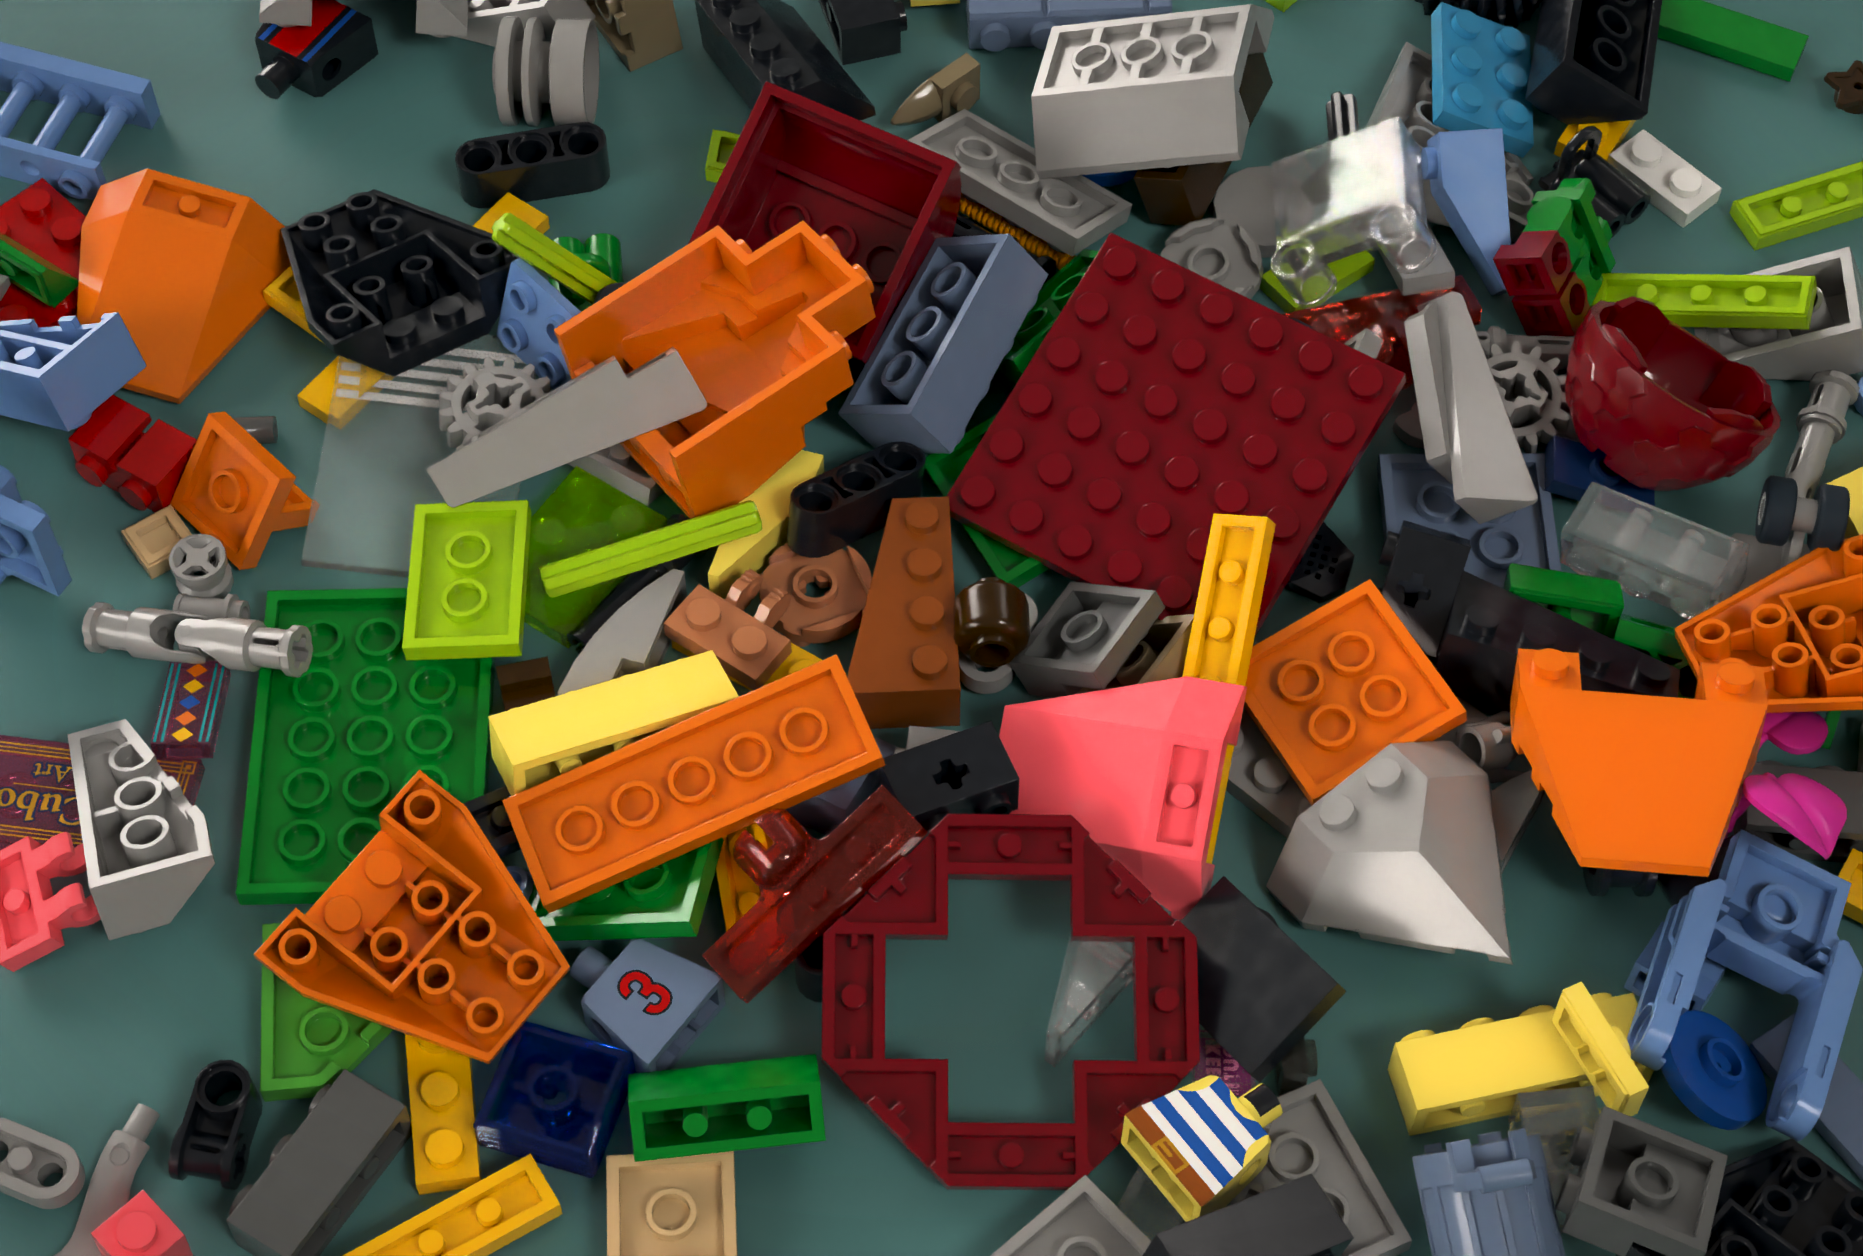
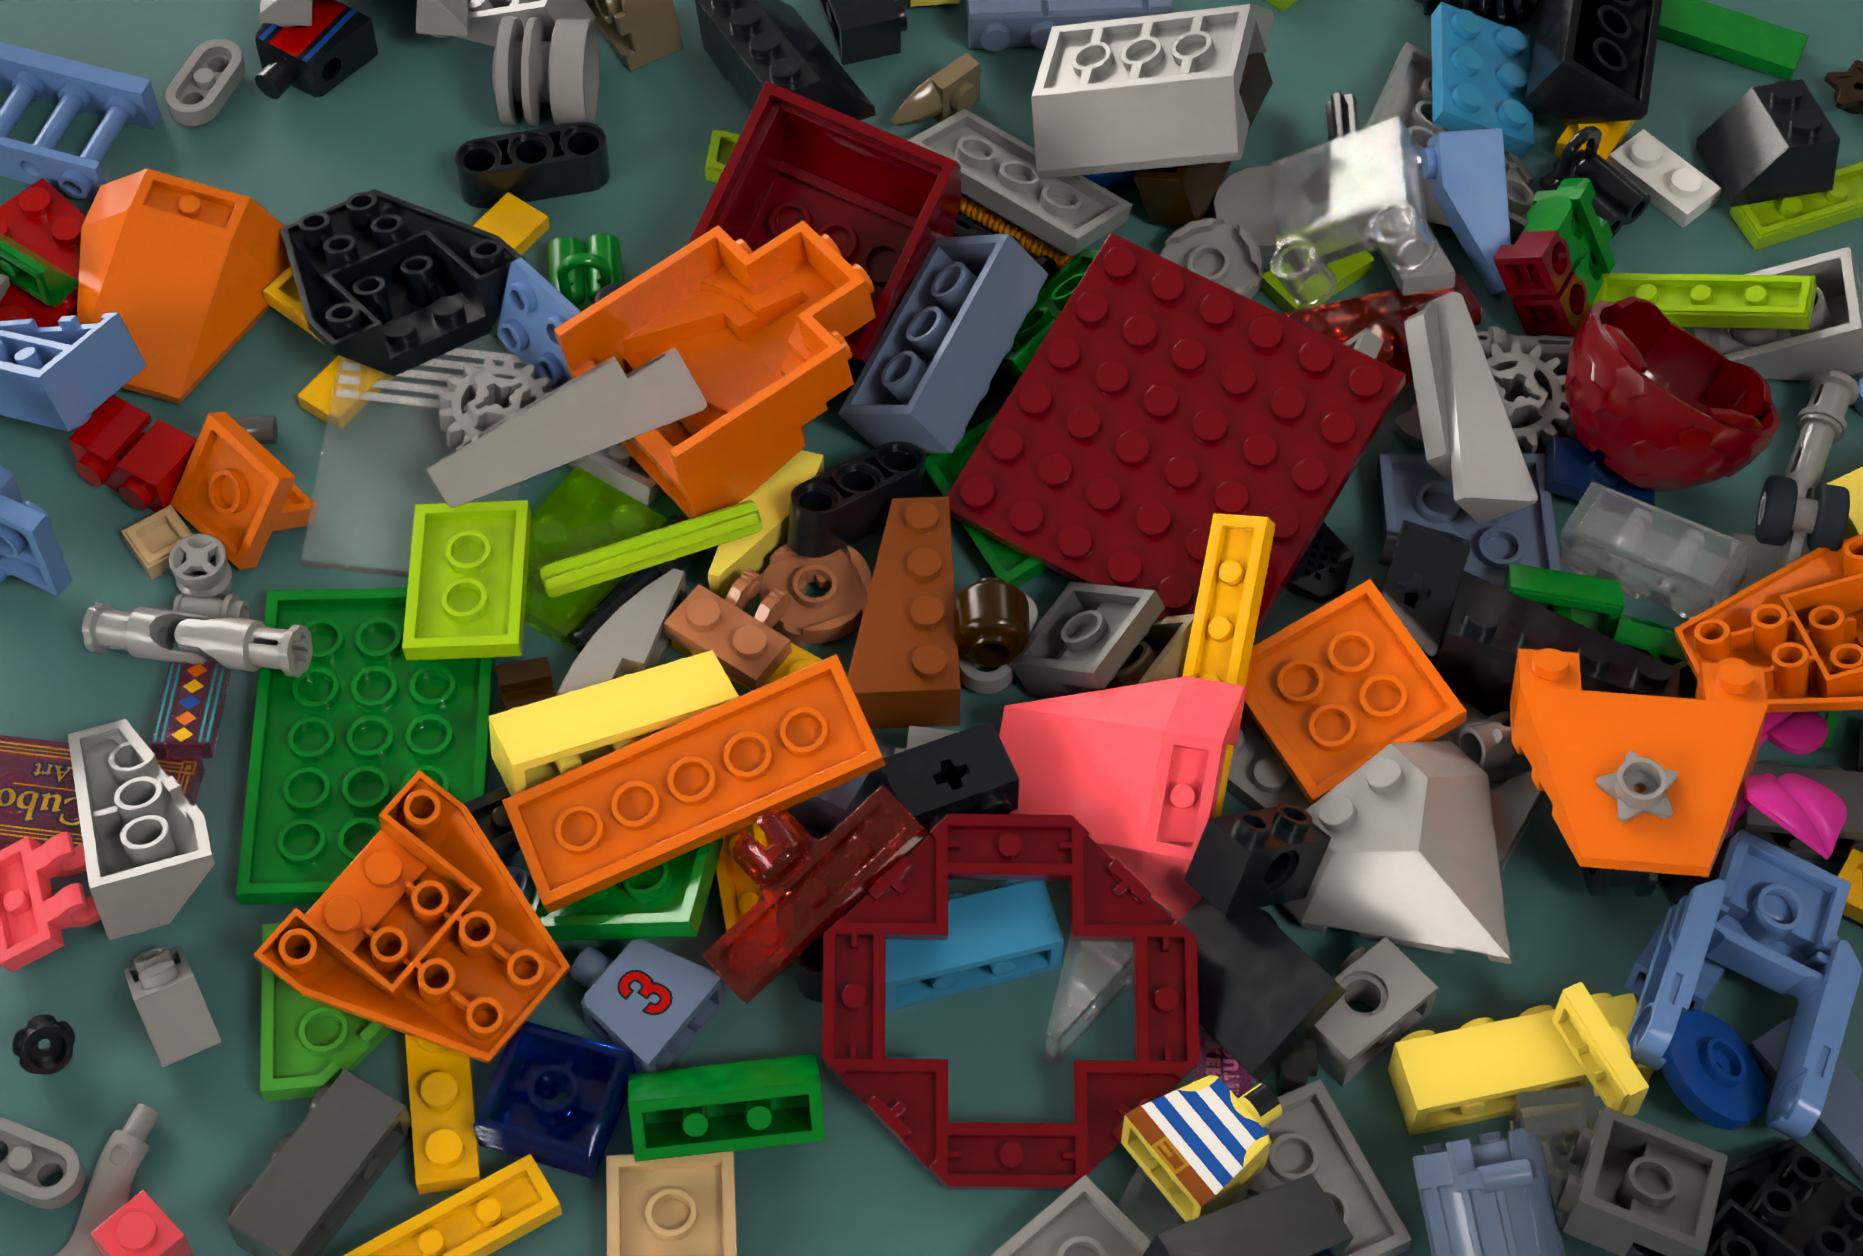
(45, 1060): none -> black plate
(171, 1004): none -> light grey slope
(200, 87): none -> light grey plate
(215, 1138): black piece -> none
(549, 257): lime axle -> none
(989, 942): none -> dark azure brick
(1257, 858): none -> black brick
(1399, 1001): none -> light grey brick
(1641, 772): none -> light grey plate
(1771, 145): none -> black slope

